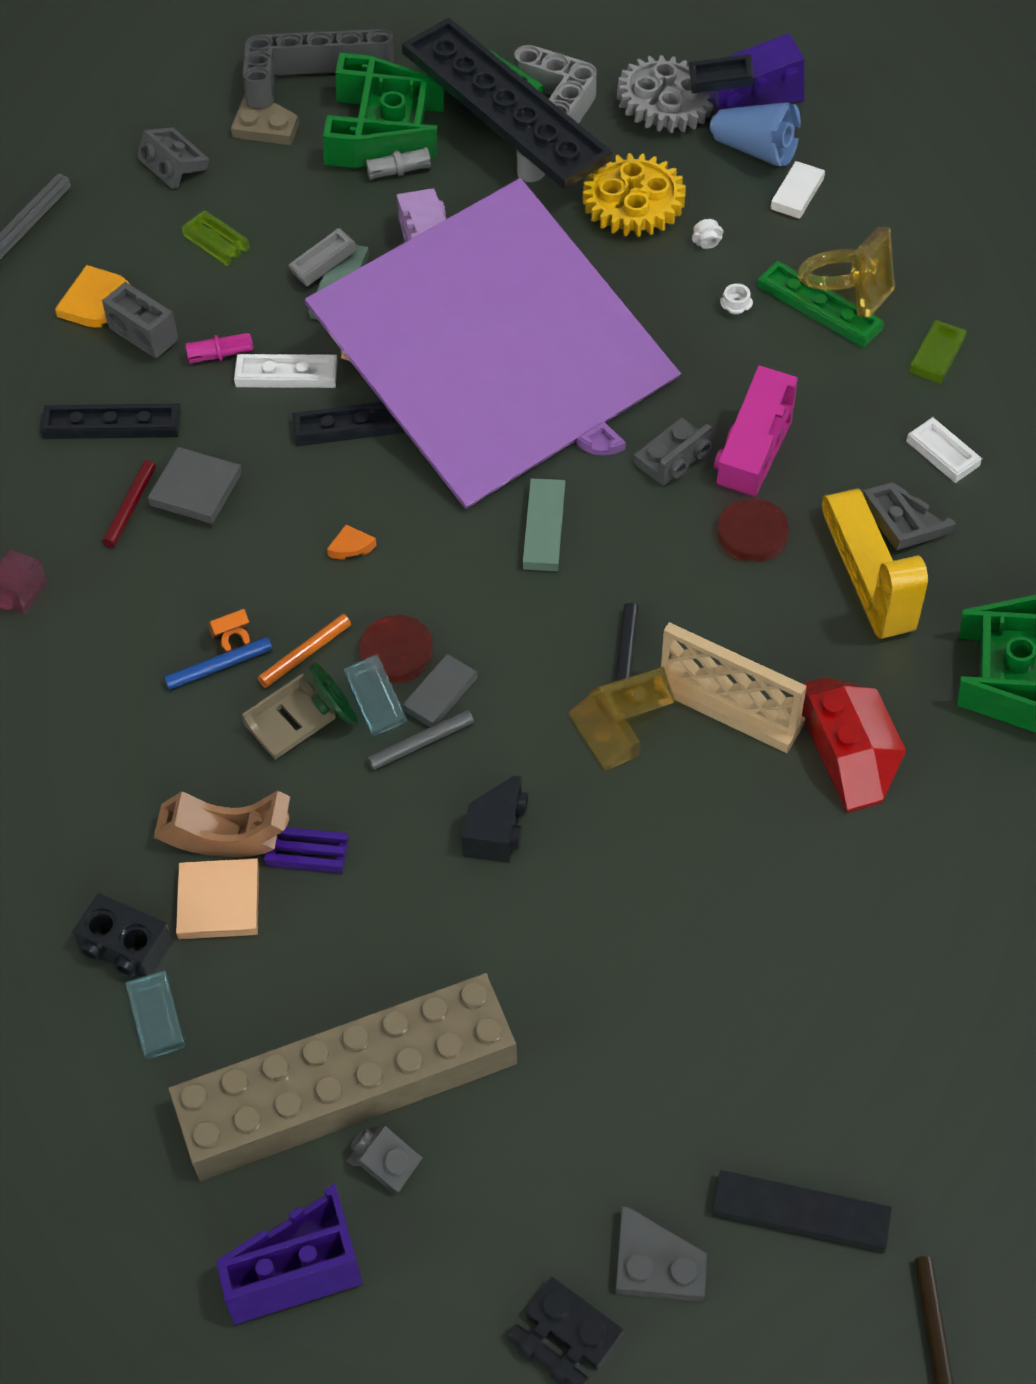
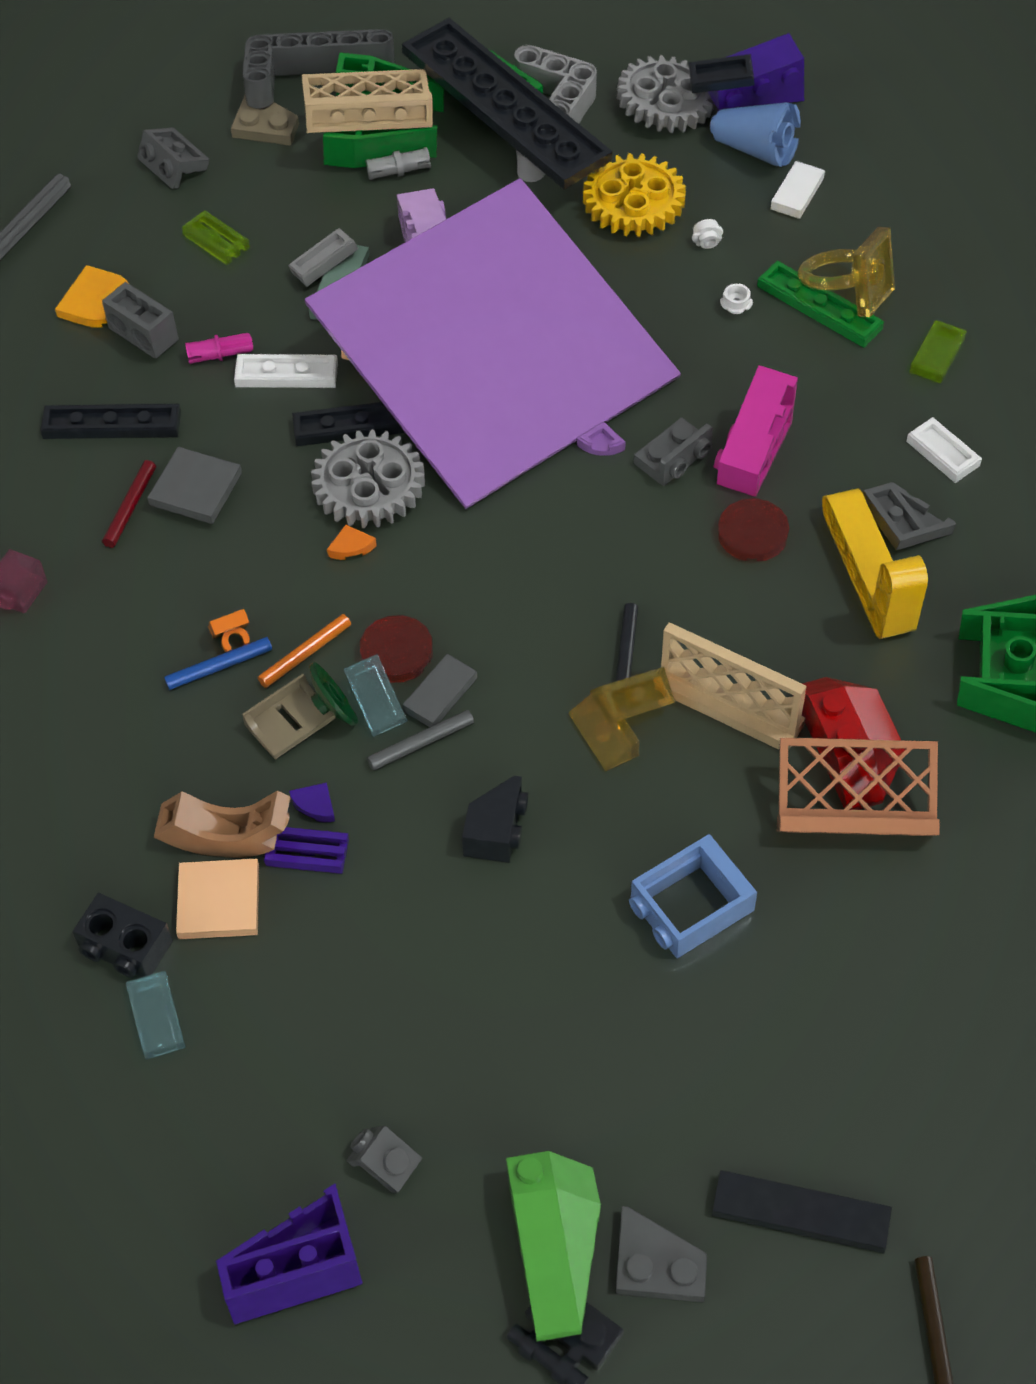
(314, 802): none -> dark purple tile
(343, 1076): dark tan brick -> none
(368, 478): none -> light grey gear
(375, 111): none -> tan fence
(544, 525): sand green tile -> none
(556, 1230): none -> bright green wedge
(723, 874): none -> medium blue window
(858, 821): none -> nougat fence

